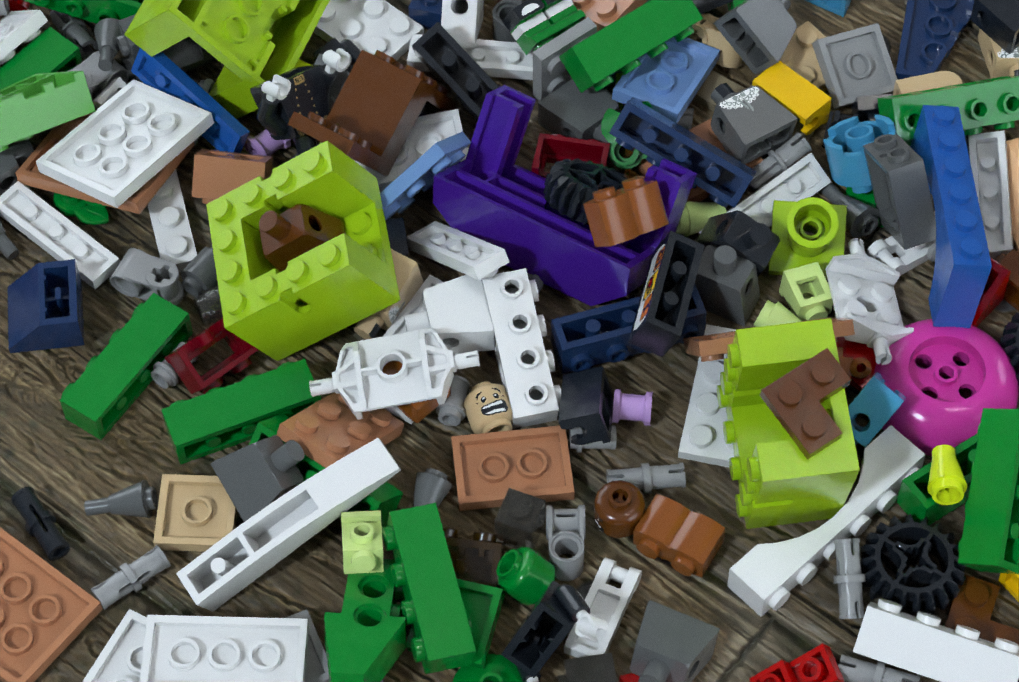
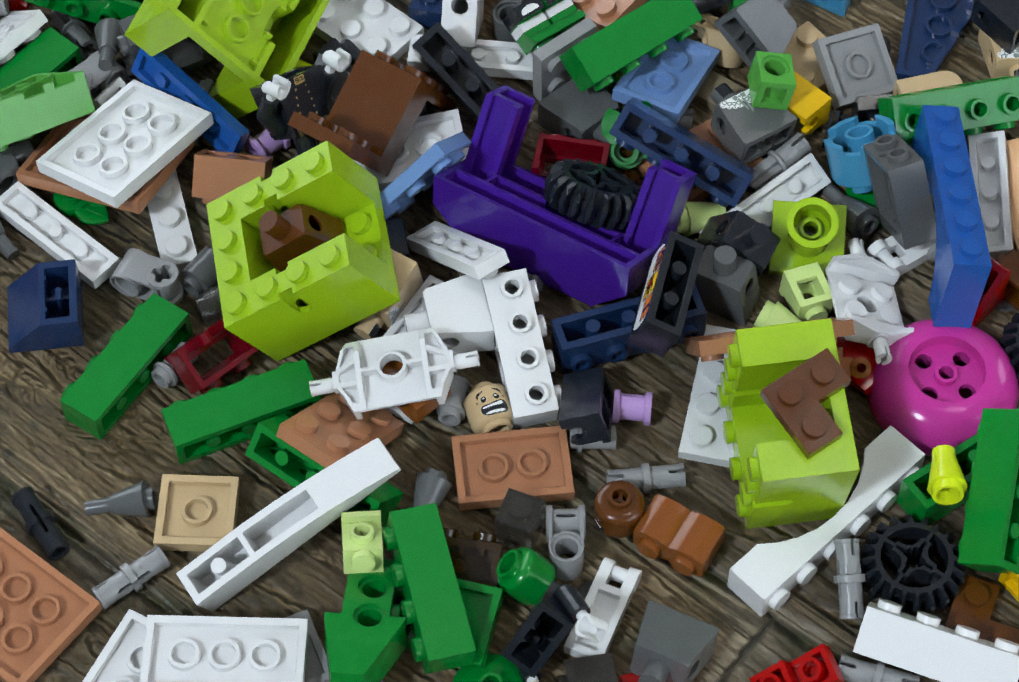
(260, 473): dark grey torso -> none
(625, 212): dark orange brick -> none
(771, 80): none -> bright green brick
(878, 404): dark azure torso -> none

